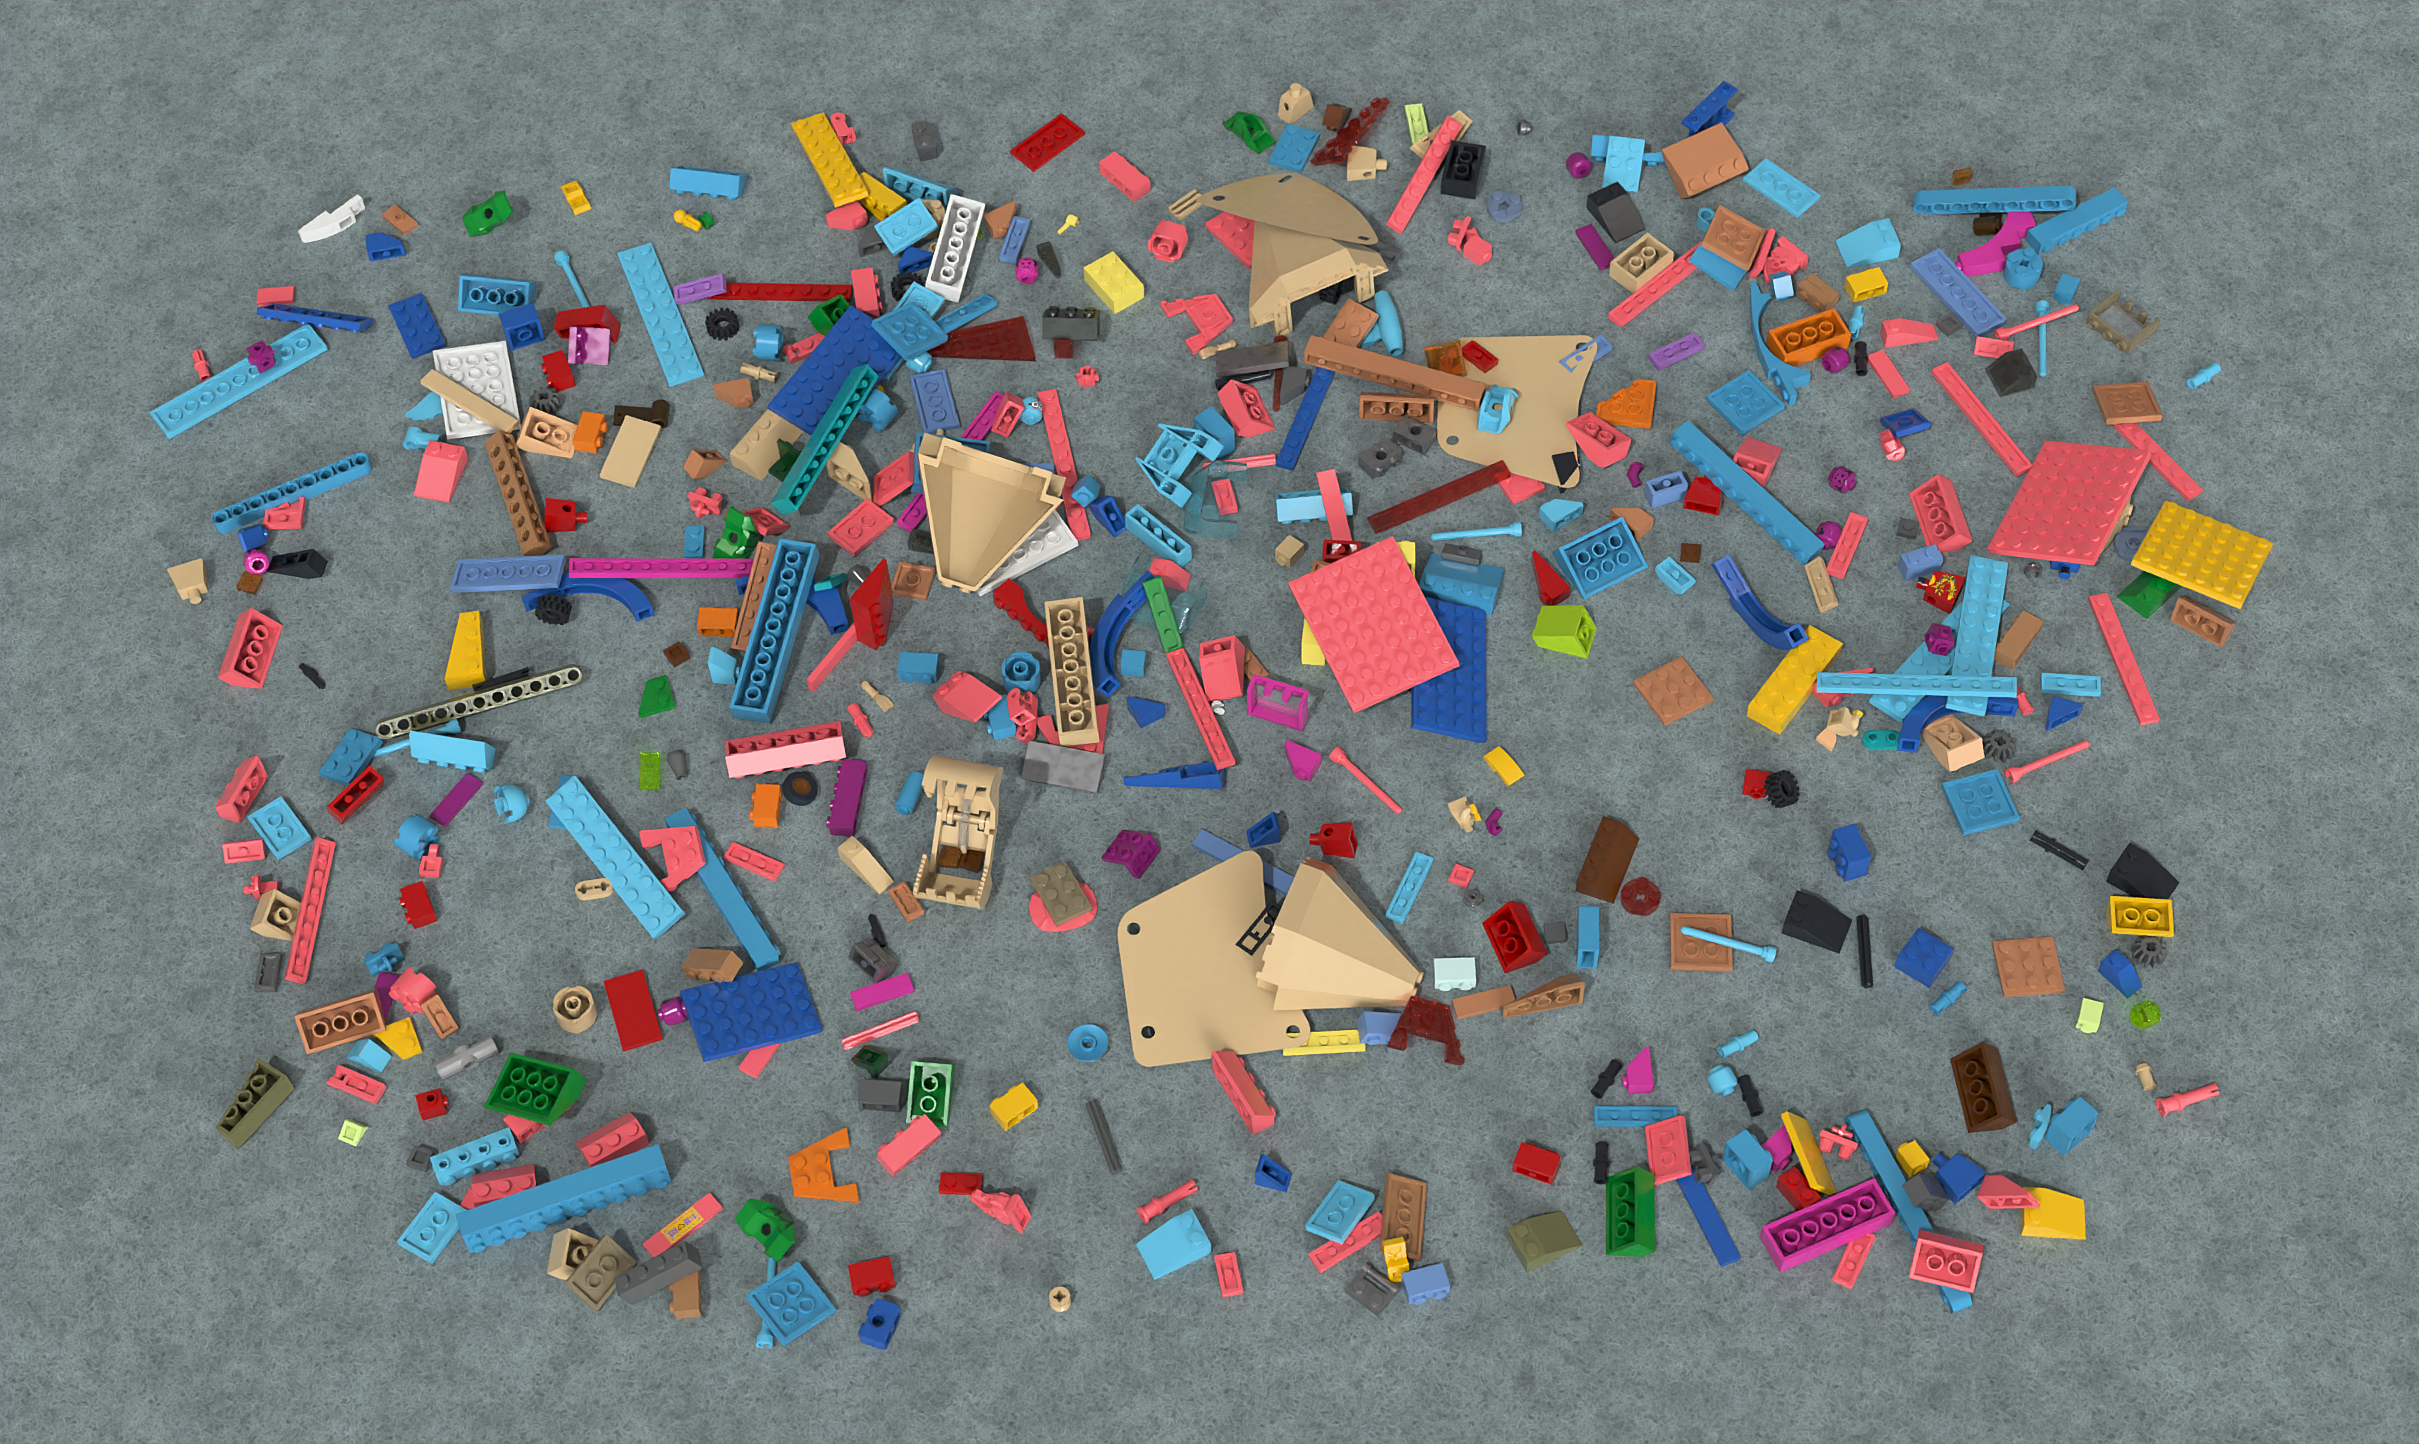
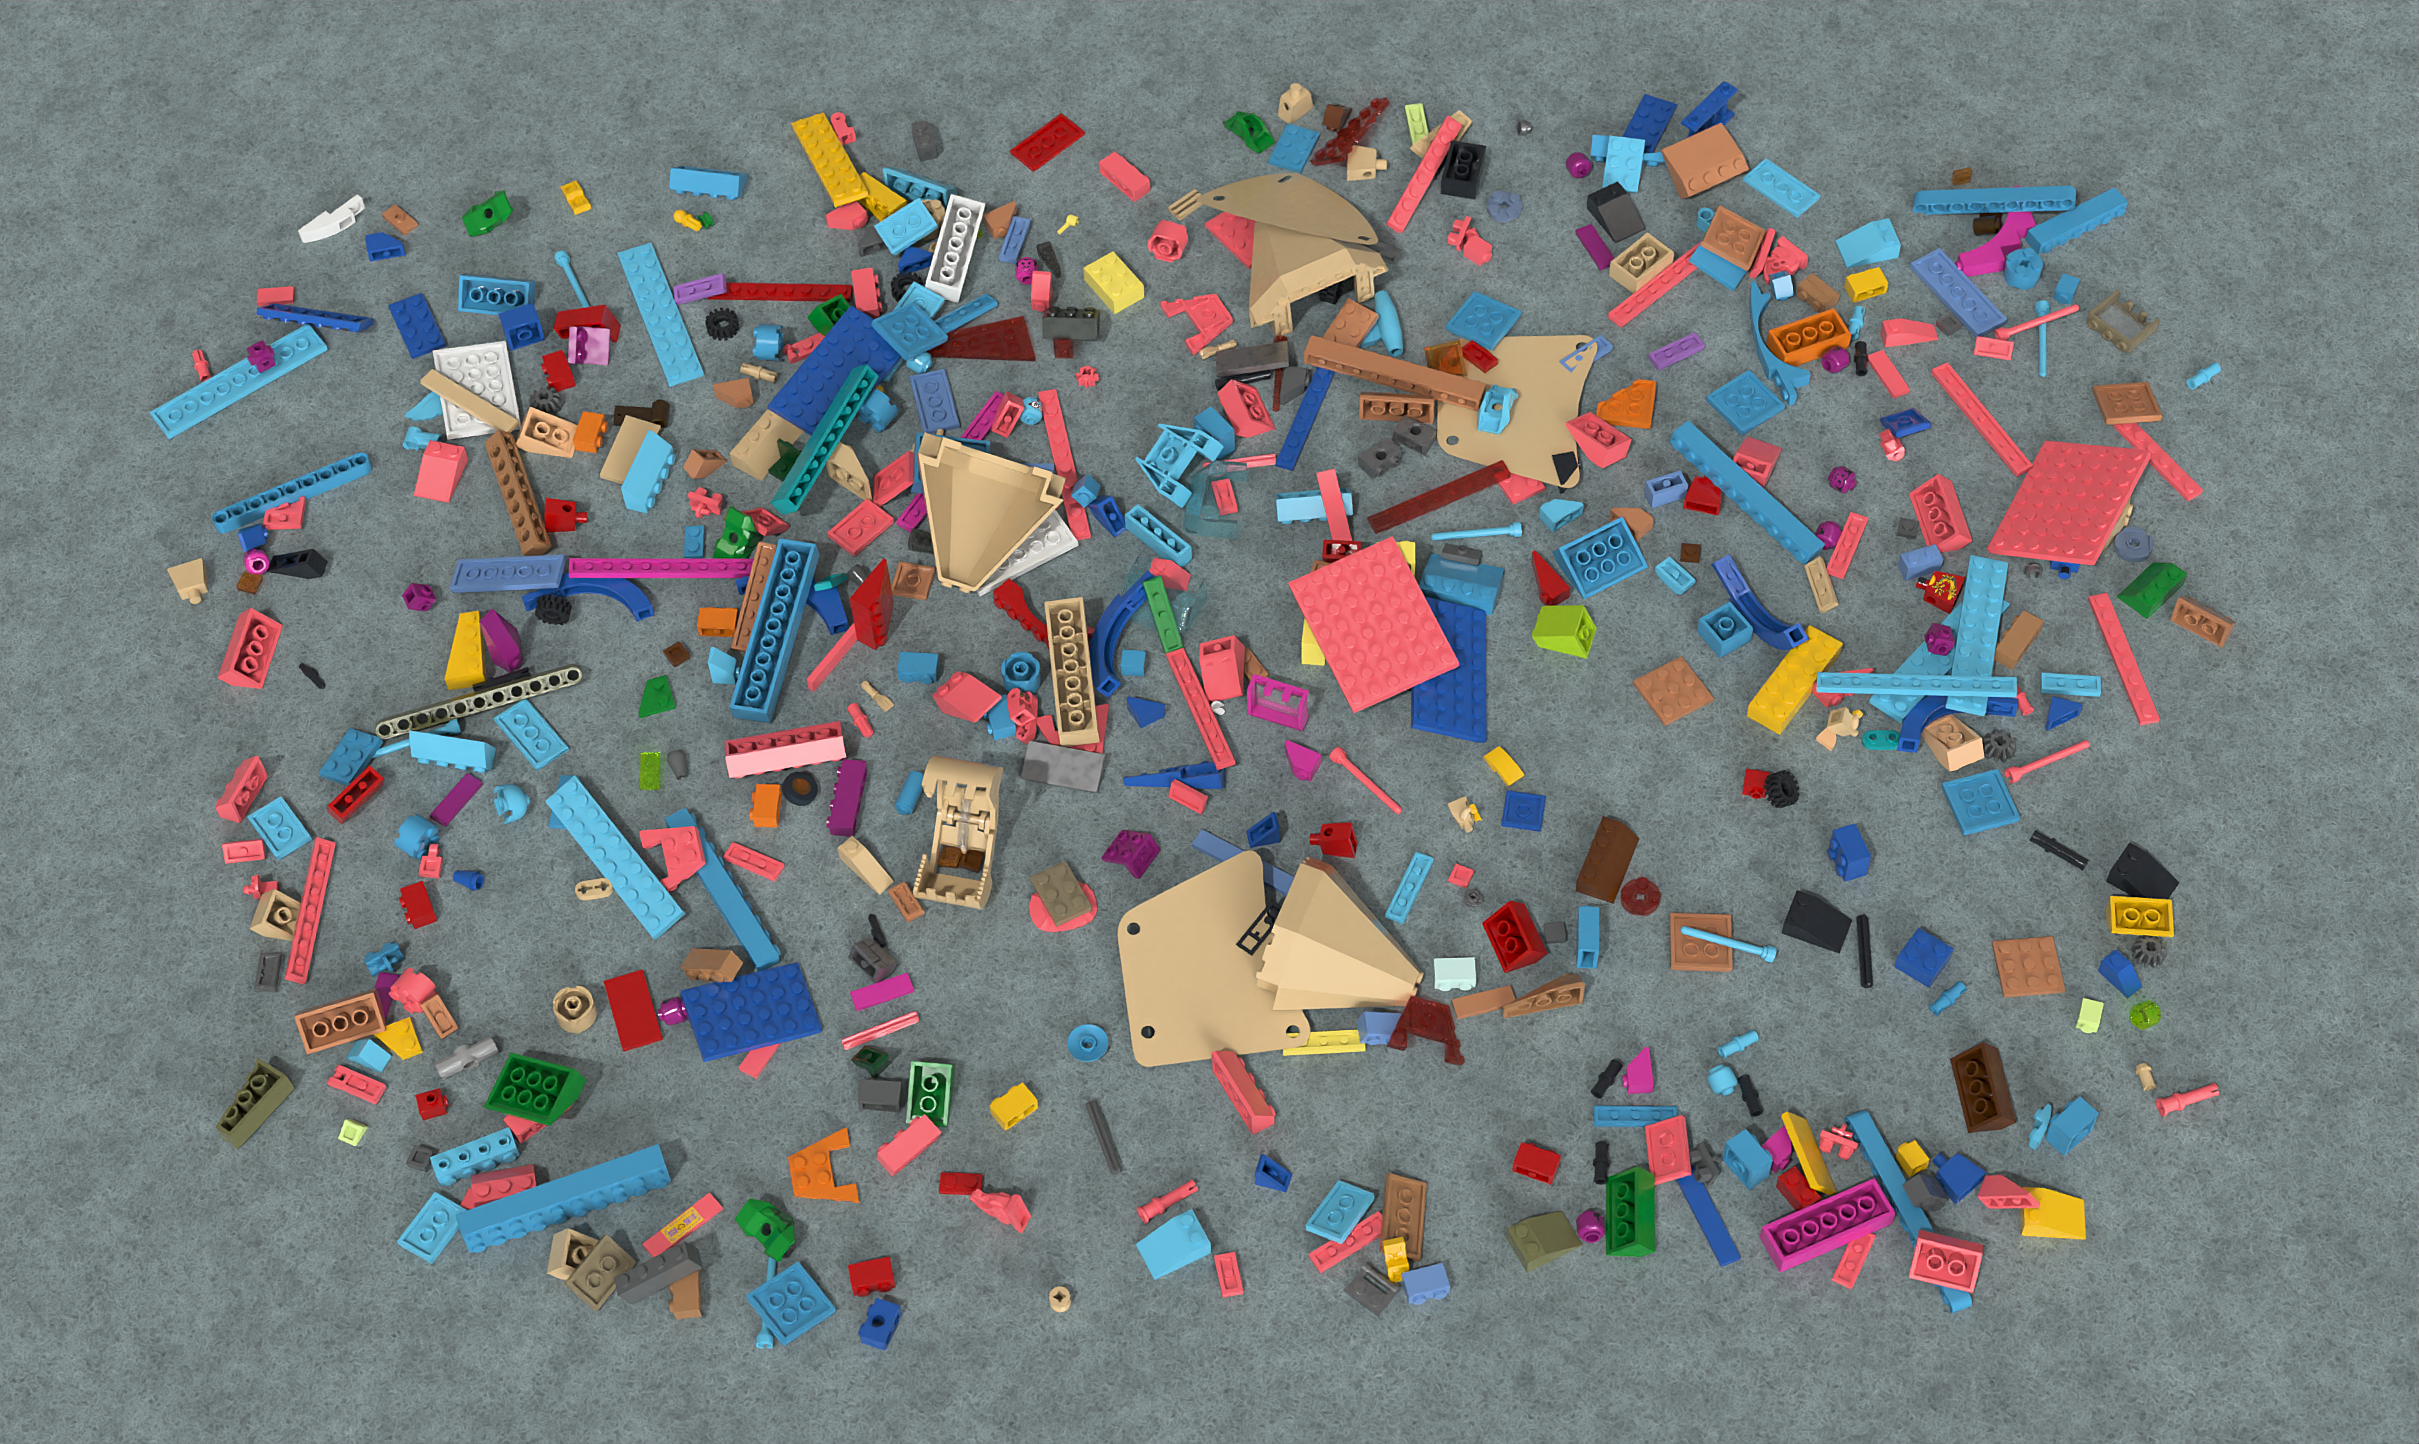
(419, 597): none -> magenta brick
(469, 879): none -> blue cone
(502, 641): none -> magenta wedge
(531, 734): none -> medium azure tile
(613, 1141): coral slope -> none
(647, 473): none -> medium azure slope
(1041, 290): none -> coral slope
(1188, 796): none -> coral tile
(1289, 551): tan brick -> none
(1483, 320): none -> dark azure plate
(1491, 822): magenta arm -> none
(1523, 811): none -> blue tile
(1590, 1226): none -> magenta head
(1633, 472): magenta arm -> none
(1650, 121): none -> blue plate
(1725, 629): none -> dark azure brick
(2011, 373): clear smoke slope -> none
(2202, 554): yellow plate -> none

